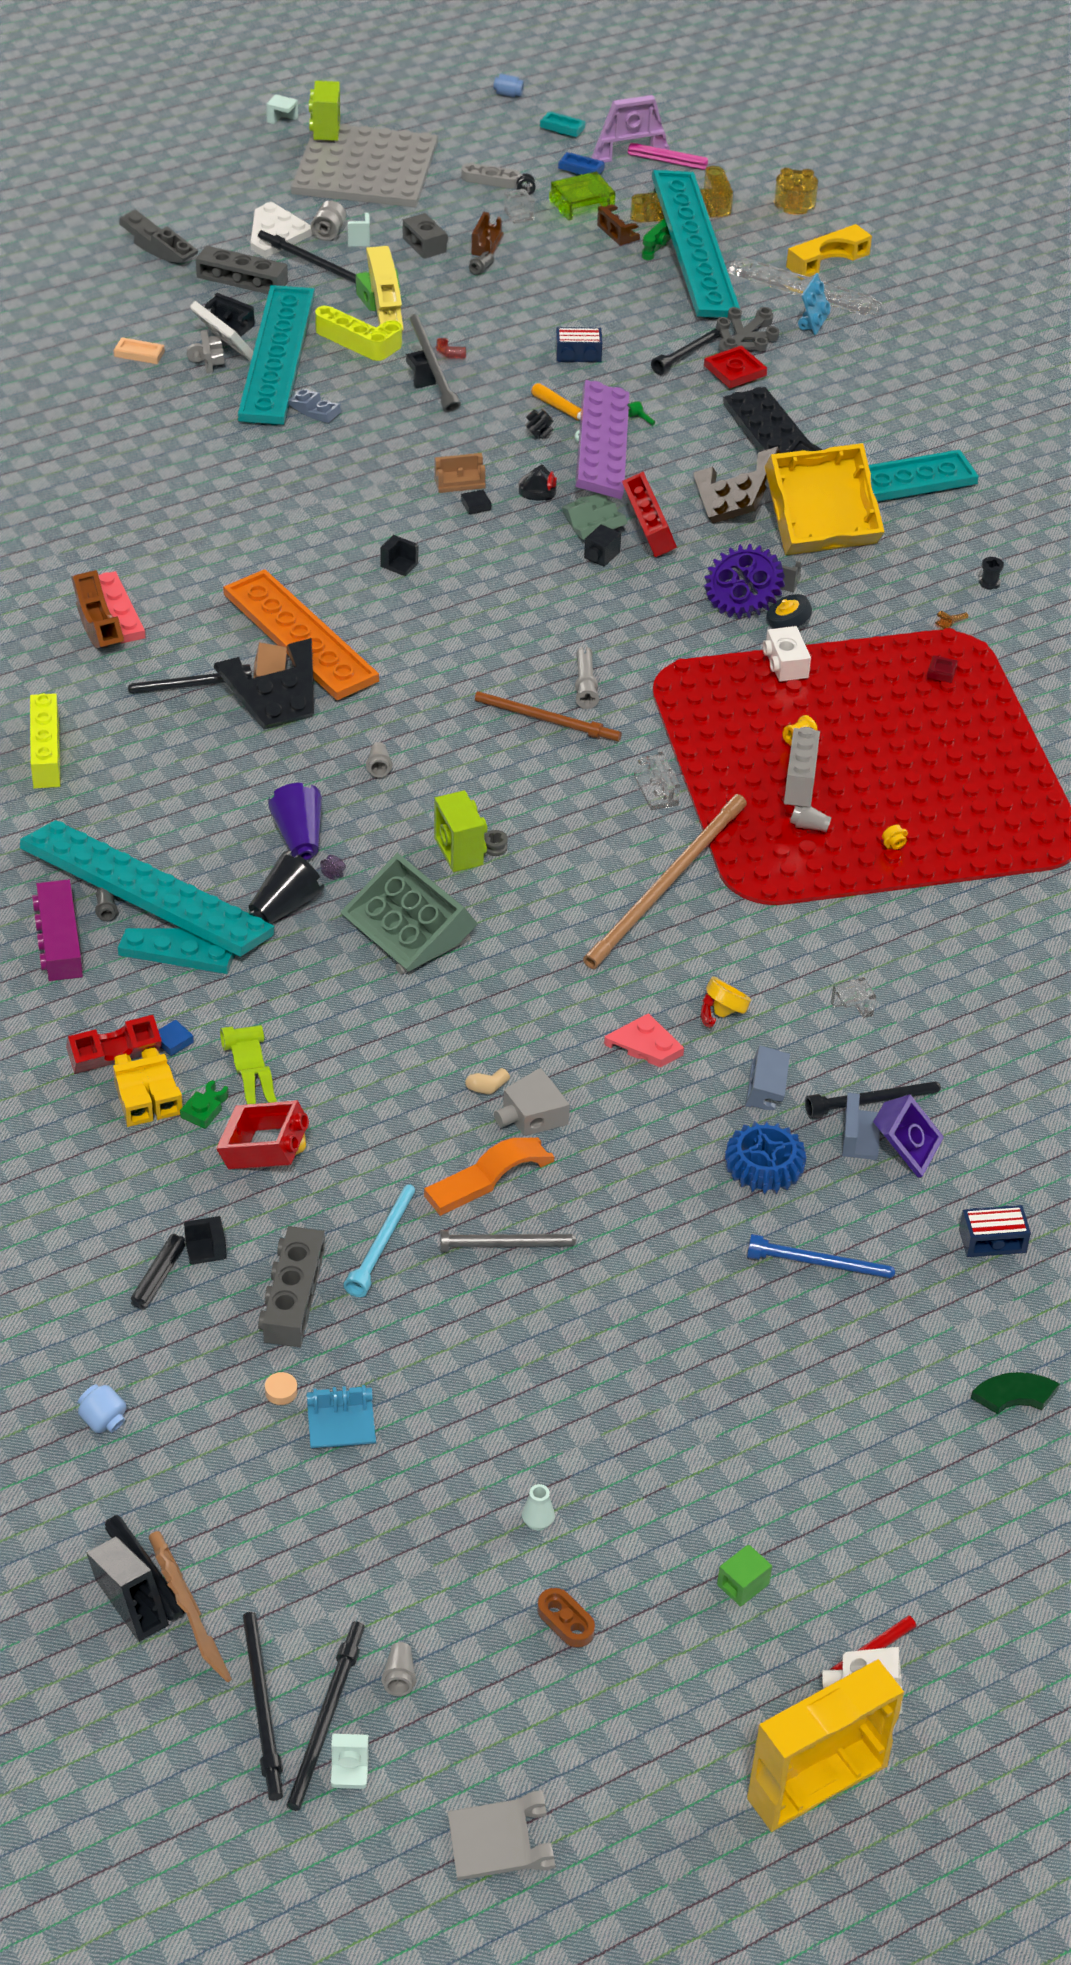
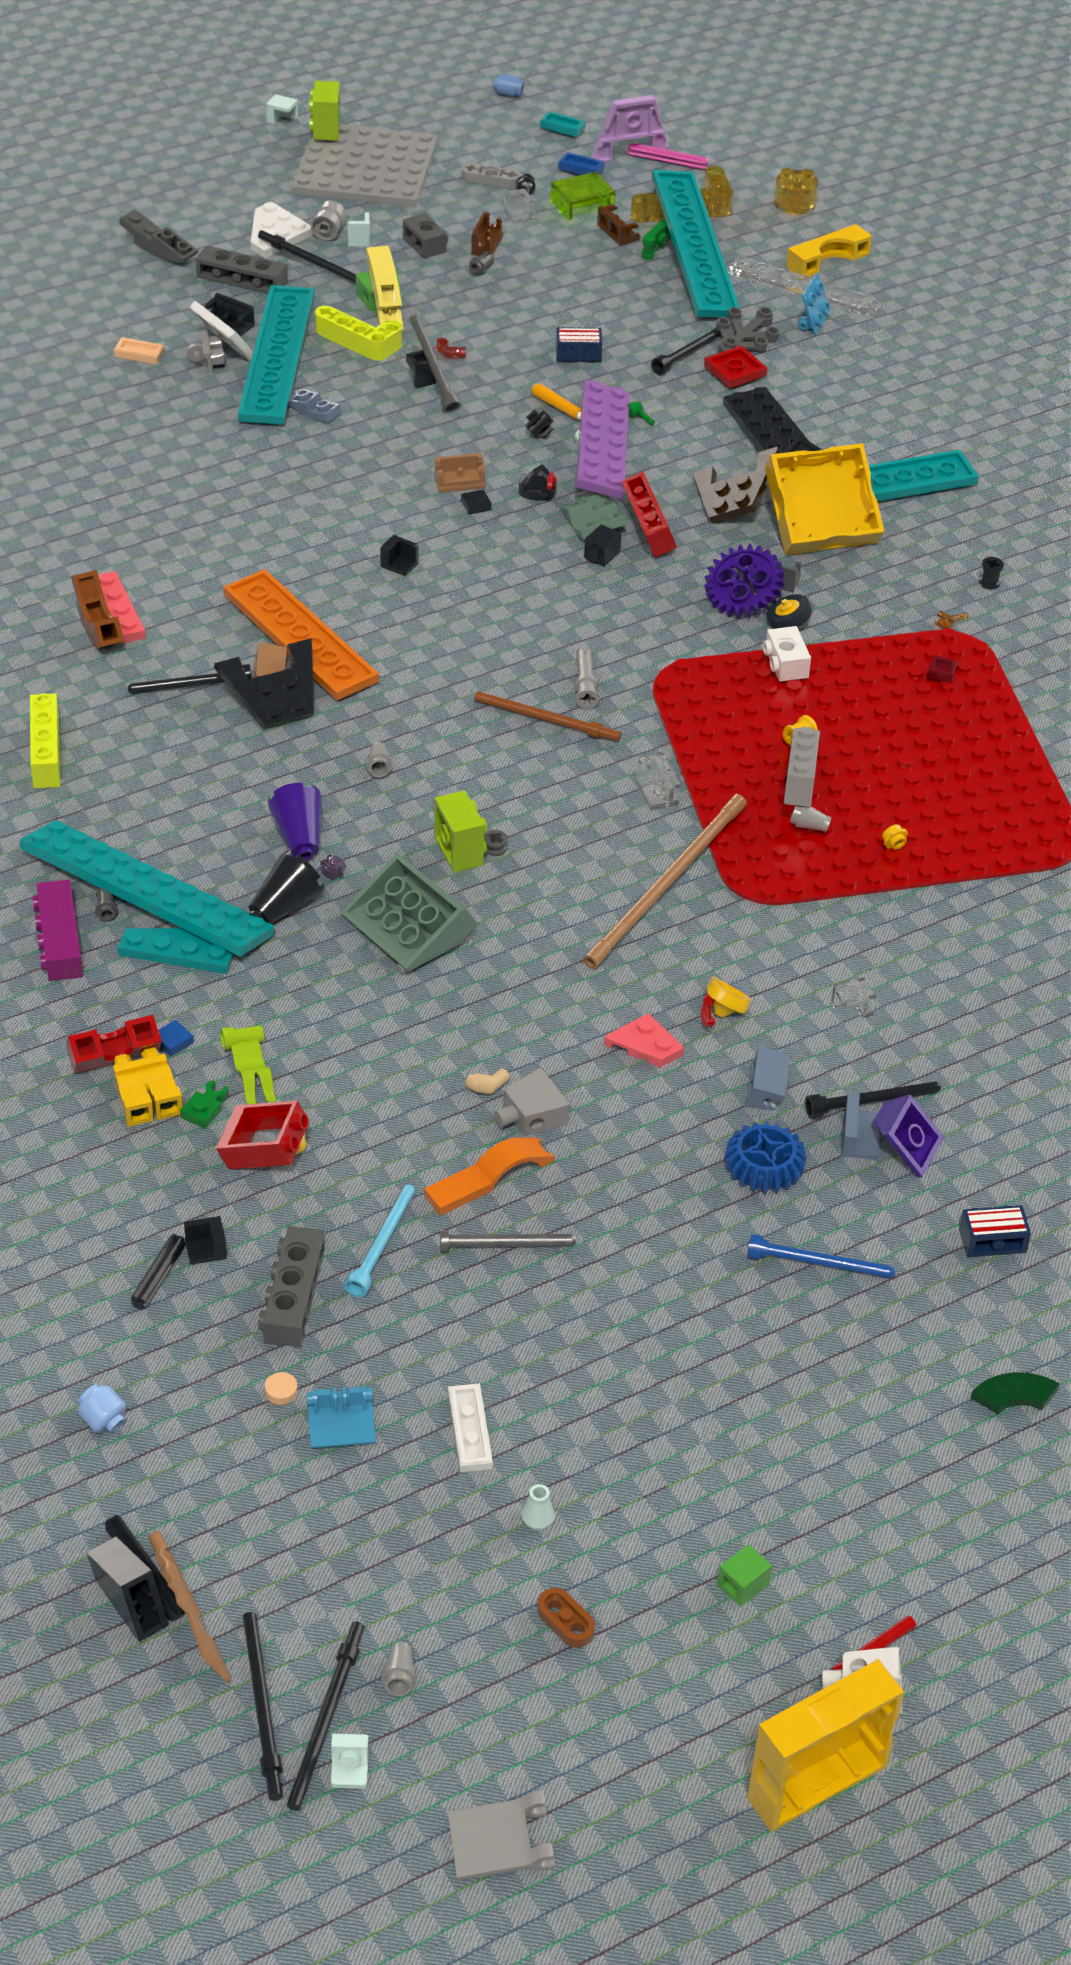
(470, 1428): none -> white tile

